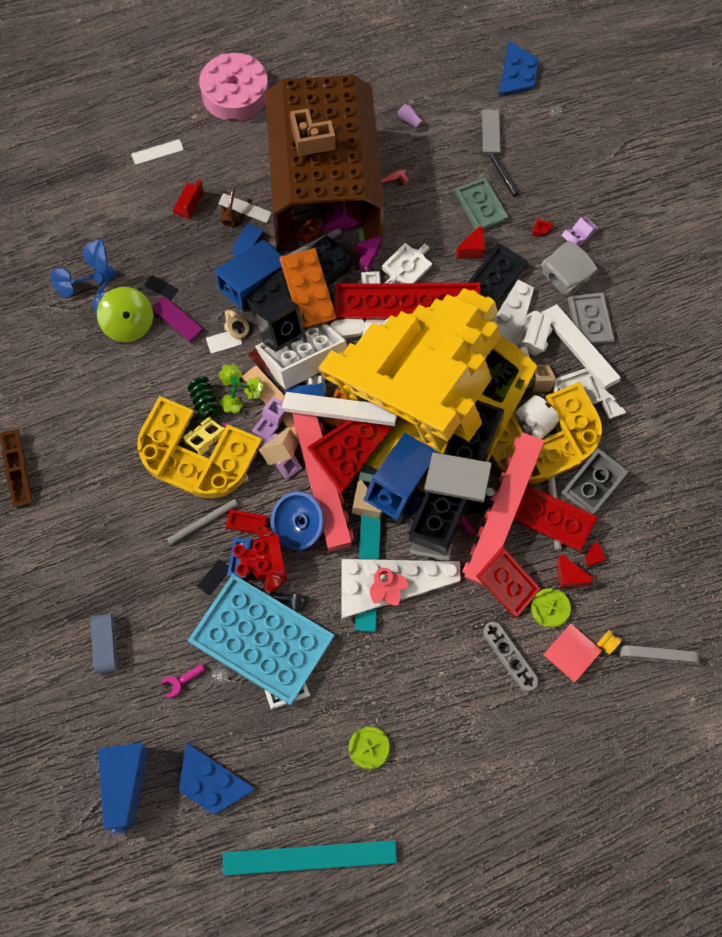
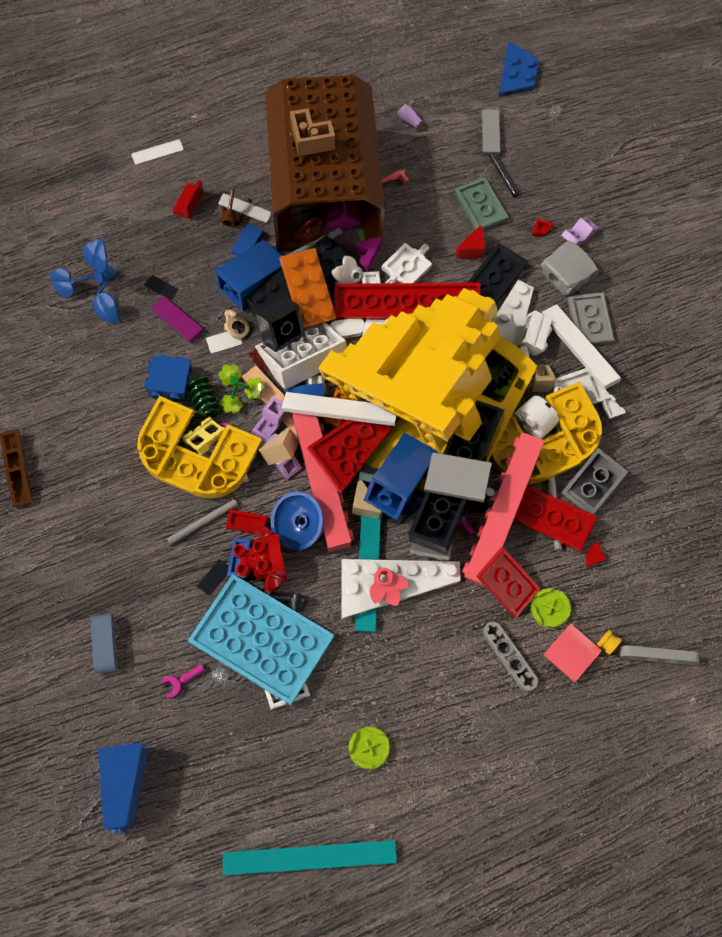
(111, 311): lime dish -> none
(168, 378): none -> blue brick
(209, 782): blue wing -> none
(233, 86): bright pink brick -> none
(346, 272): none -> white plate
(570, 574): red slope -> none

